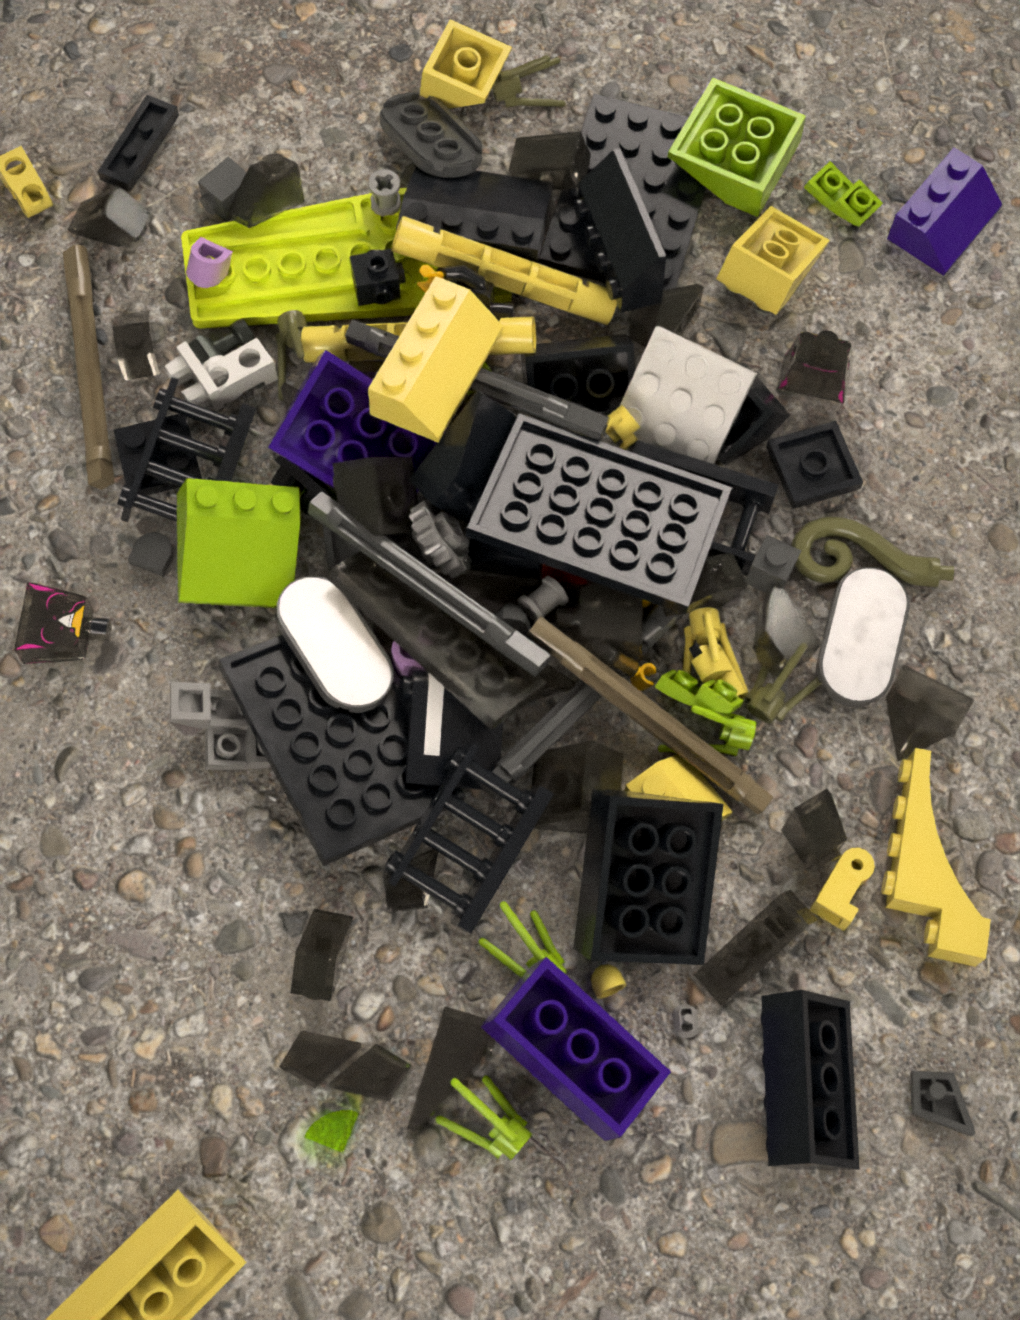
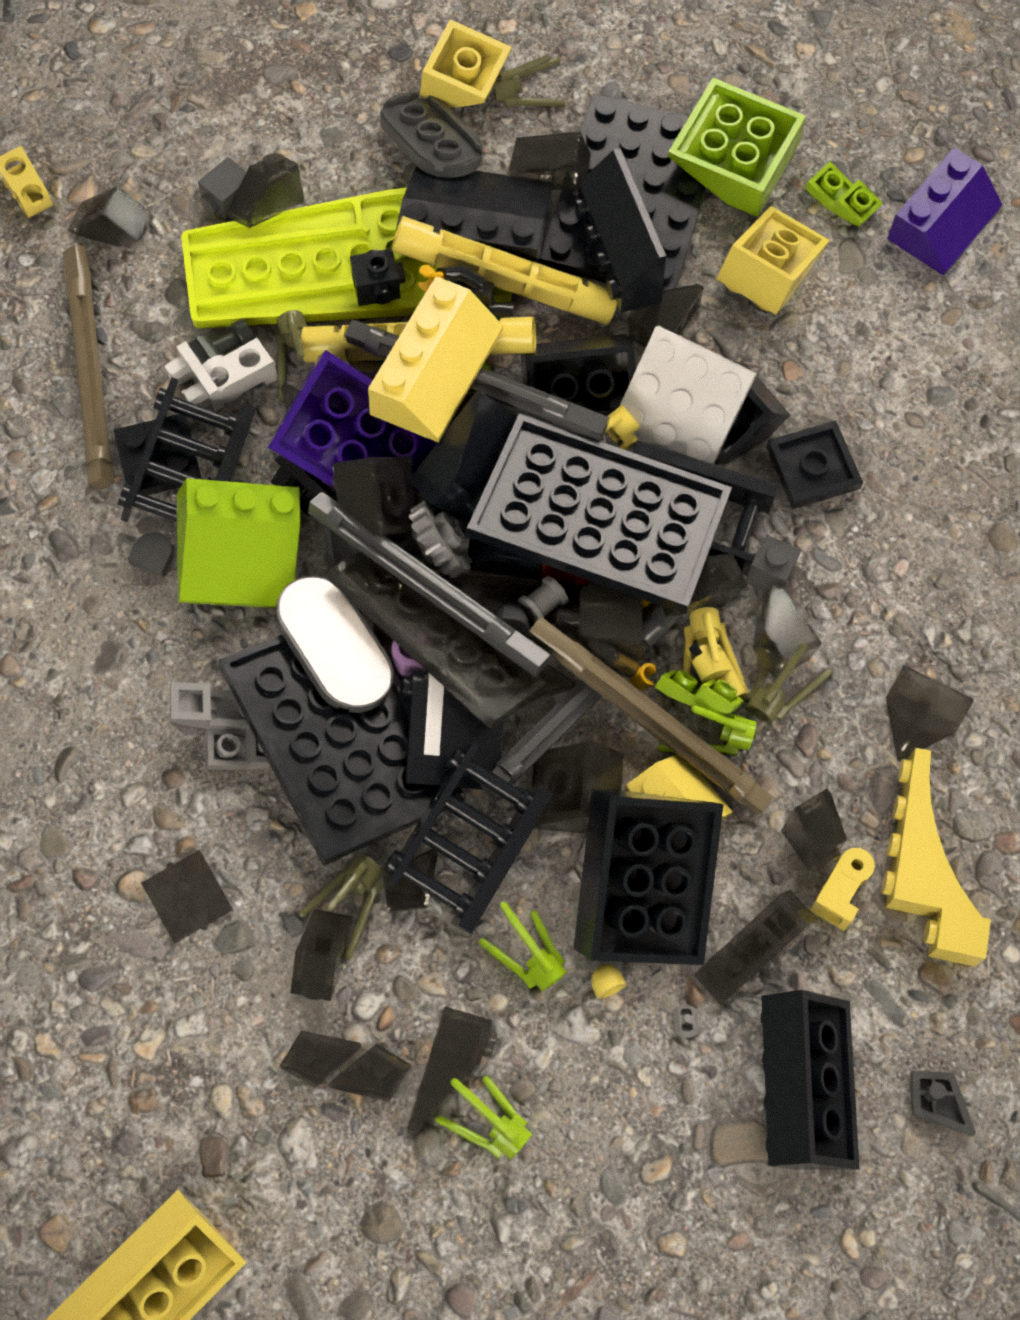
(57, 626): clear smoke torso -> none
(136, 345): clear smoke slope -> none
(138, 143): black plate -> none
(187, 896): none -> clear smoke piece
(202, 268): lavender plate -> none
(333, 1129): clear neon green tile -> none
(358, 878): none -> olive plant
(384, 188): light grey bush -> none
(576, 1049): dark purple brick -> none
(817, 366): clear smoke torso -> none
(863, 637): flat silver tile -> none
(906, 567): olive plant -> none

